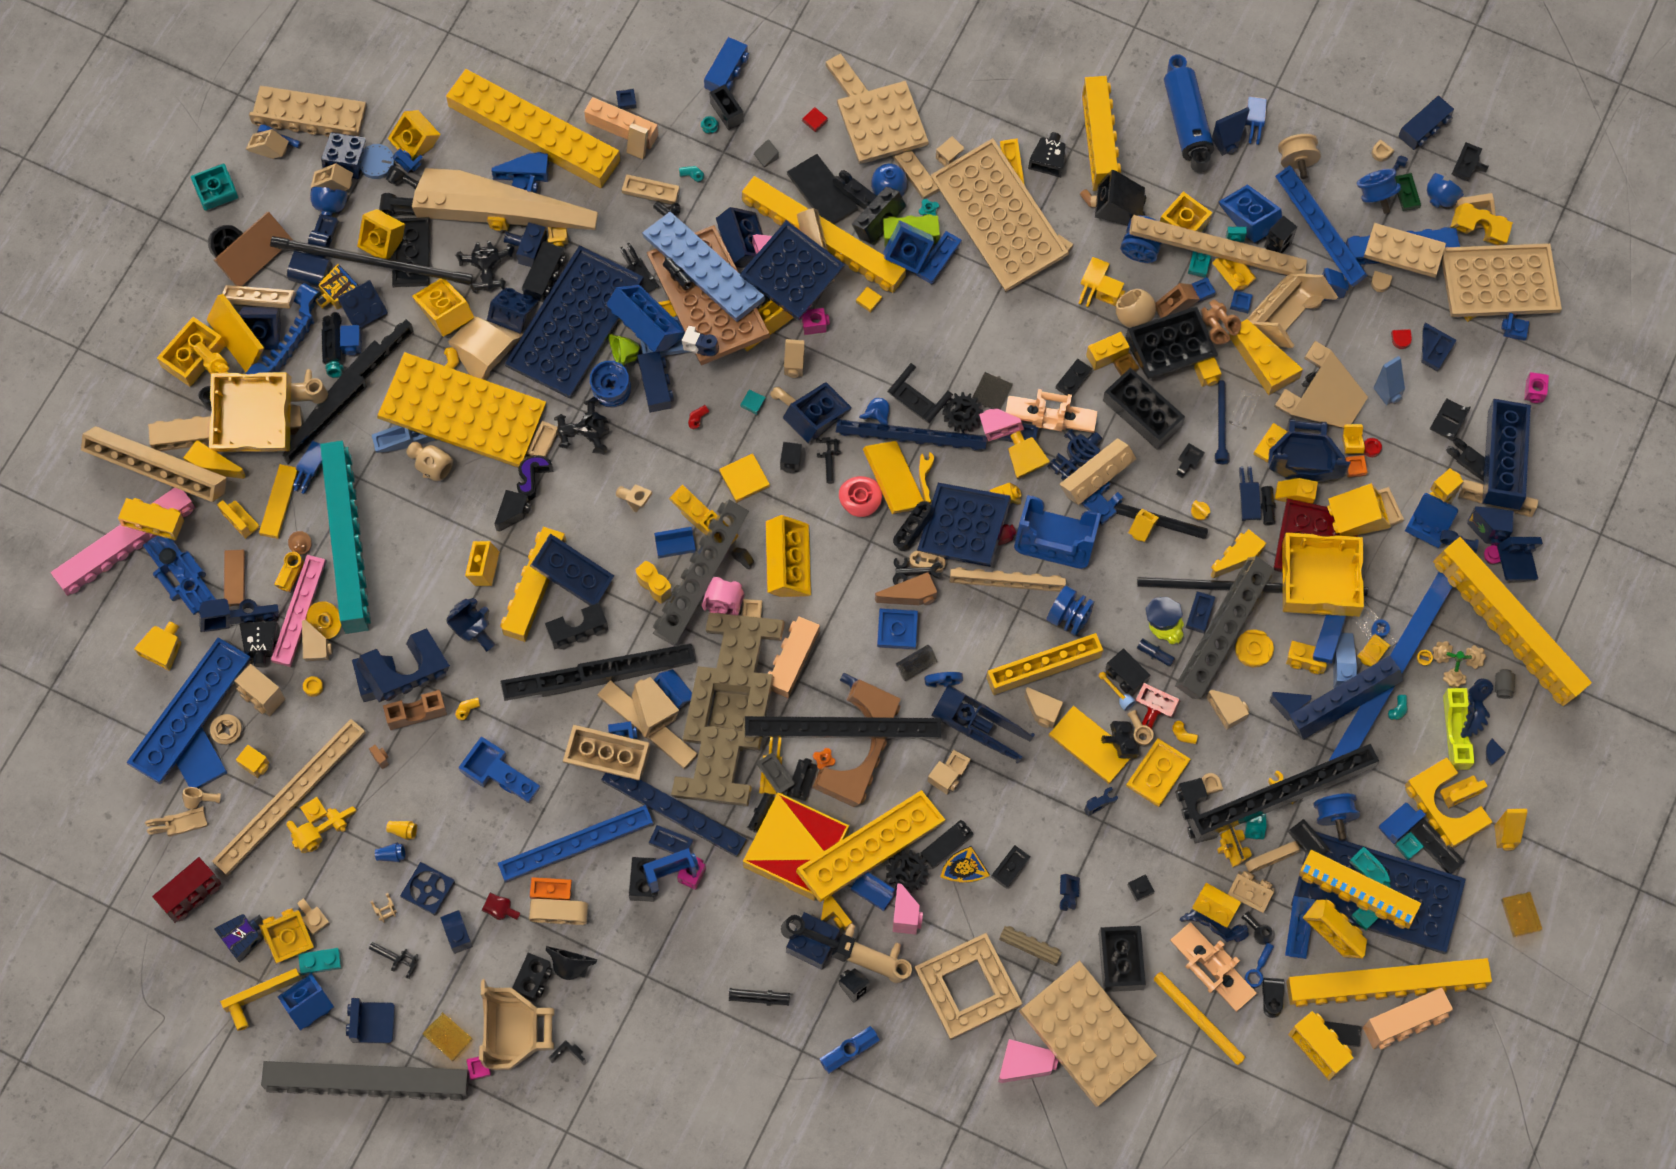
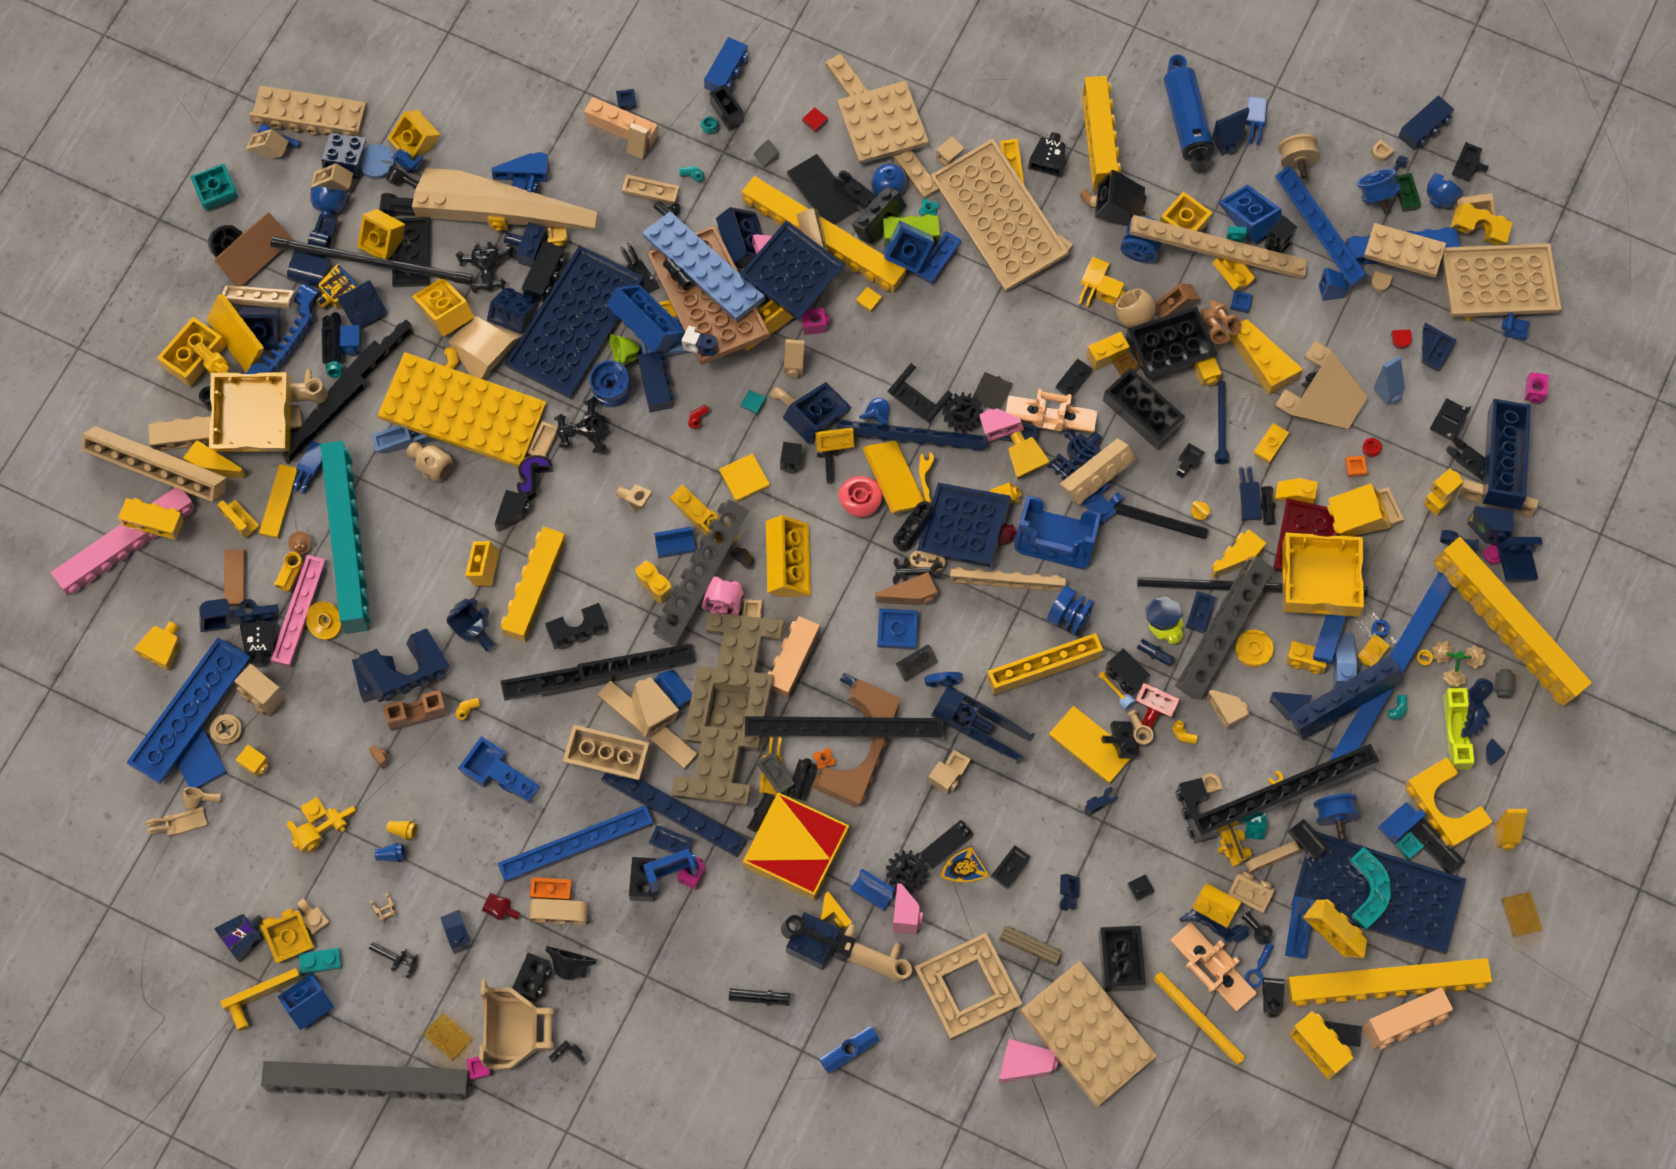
(183, 567): blue piece -> none
(187, 890): dark red brick -> none
(288, 797): tan plate -> none
(312, 686): yellow tile -> none
(315, 645): tan slope -> none
(370, 1021): dark blue bracket -> none
(432, 908): dark blue piece -> none
(533, 128): yellow brick -> none
(571, 570): dark blue plate -> none
(623, 729): blue bracket -> none
(834, 439): none -> yellow plate
(854, 984): black slope -> none
(870, 846): yellow plate -> none
(1043, 707): tan slope -> none
(1143, 525): yellow brick -> none
(1158, 772): yellow tile -> none
(1199, 264): teal plate -> none
(1203, 289): blue plate -> none
(1287, 302): tan windscreen -> none
(1307, 454): dark blue piece -> none
(1353, 438): yellow bracket -> none
(1359, 889): yellow brick -> none
(1430, 519): blue bracket -> none
(1462, 791): yellow bracket -> none

